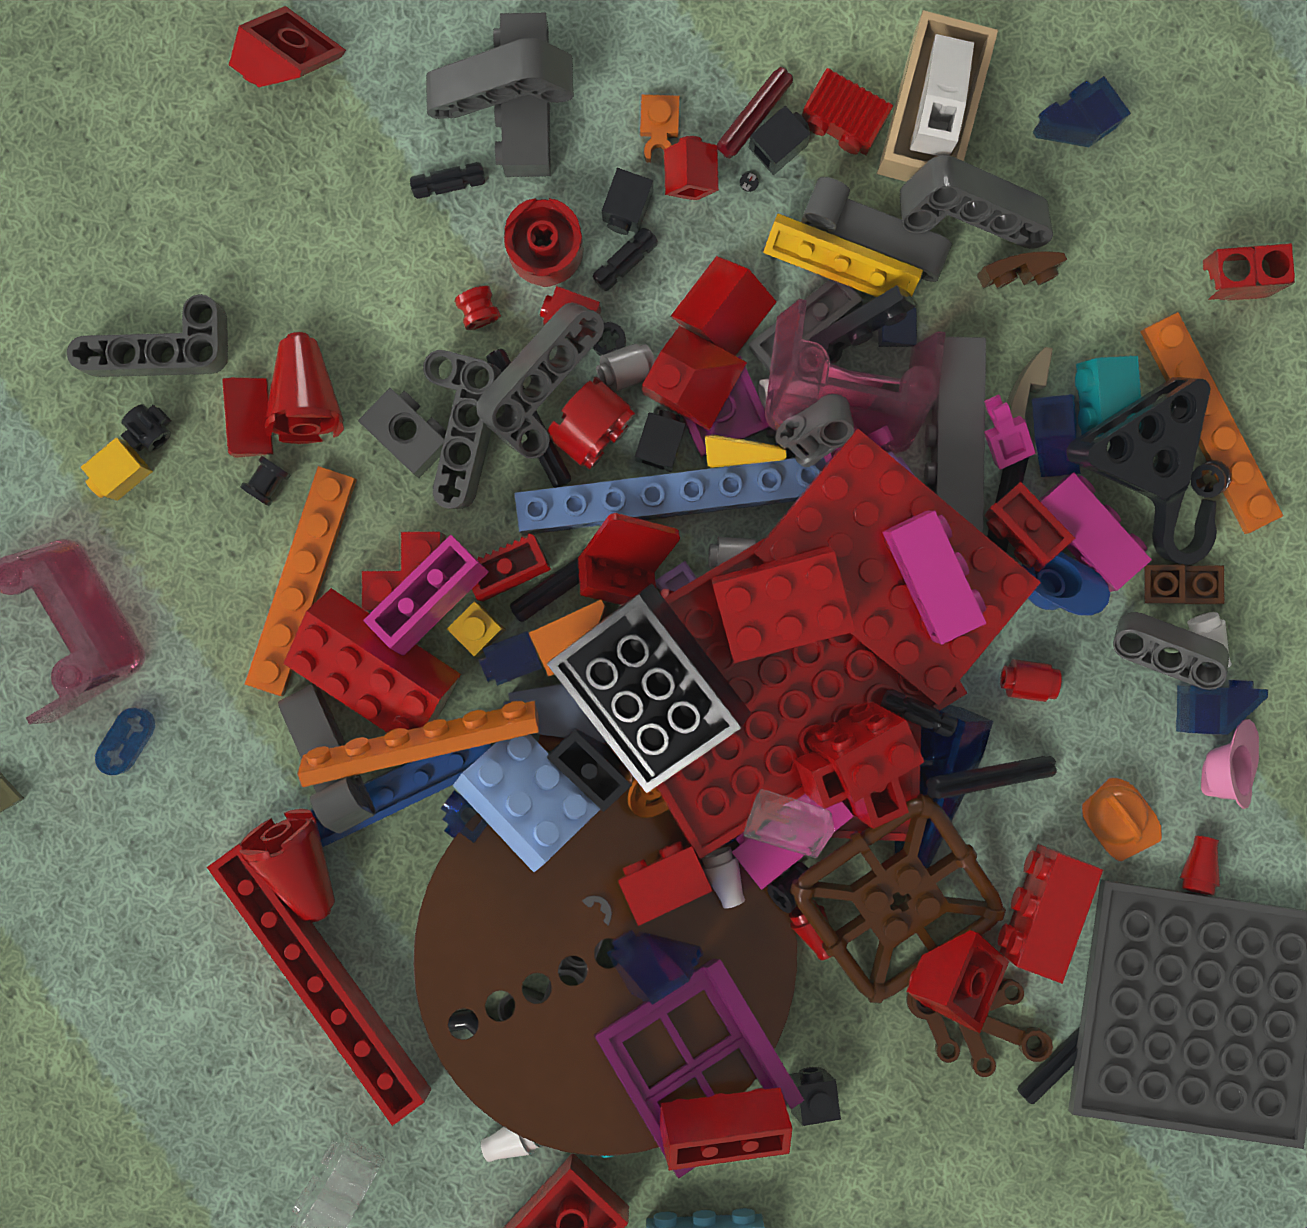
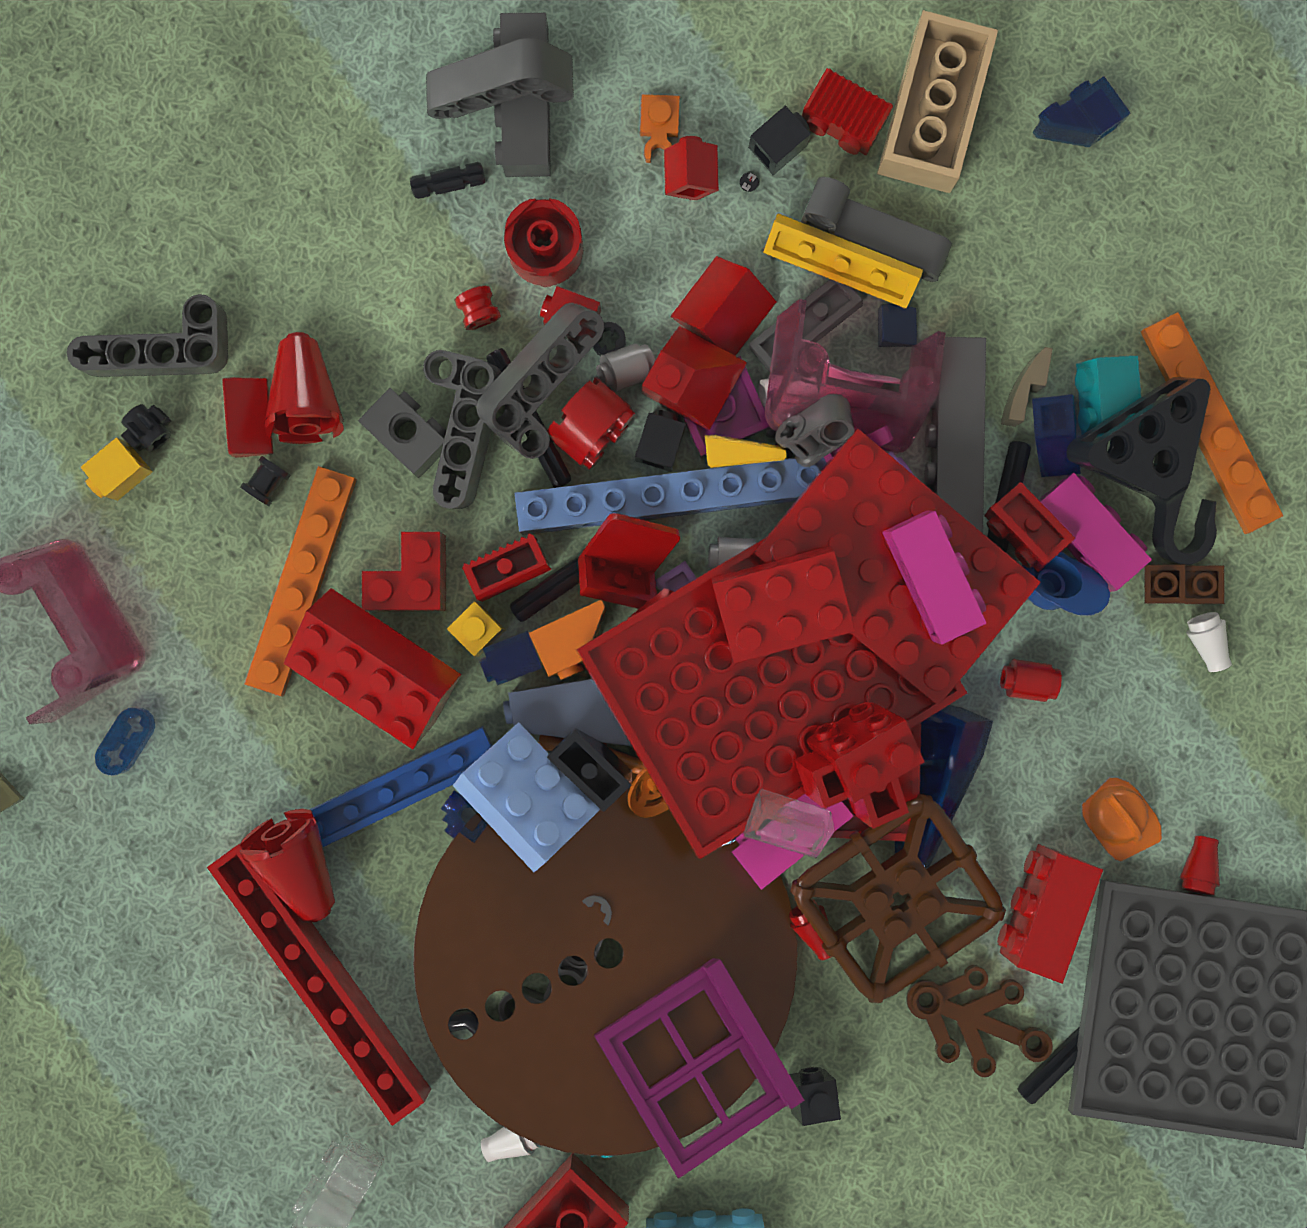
(280, 48): red slope -> none
(338, 802): dark grey beam -> none
(407, 746): orange plate -> none
(426, 596): dark pink brick -> none
(625, 259): black axle -> none
(627, 202): black brick -> none
(650, 689): black slope -> none
(653, 964): clear blue wedge -> none
(664, 884): red brick -> none
(724, 876): white cone -> none
(725, 1128): red brick -> none
(755, 112): dark red axle -> none
(780, 890): black bush -> none
(860, 324): black plate -> none
(919, 713): black axle -> none
(943, 96): white slope -> none
(959, 979): red slope -> none
(977, 198): dark grey beam -> none
(991, 777): black axle -> none
(1010, 437): dark pink plate -> none
(1030, 266): reddish brown slope -> none
(1185, 664): dark grey beam -> none
(1204, 489): black bush -> none
(1216, 709): clear blue slope -> none
(1232, 767): bright pink piece -> none
(1281, 271): red piece -> none

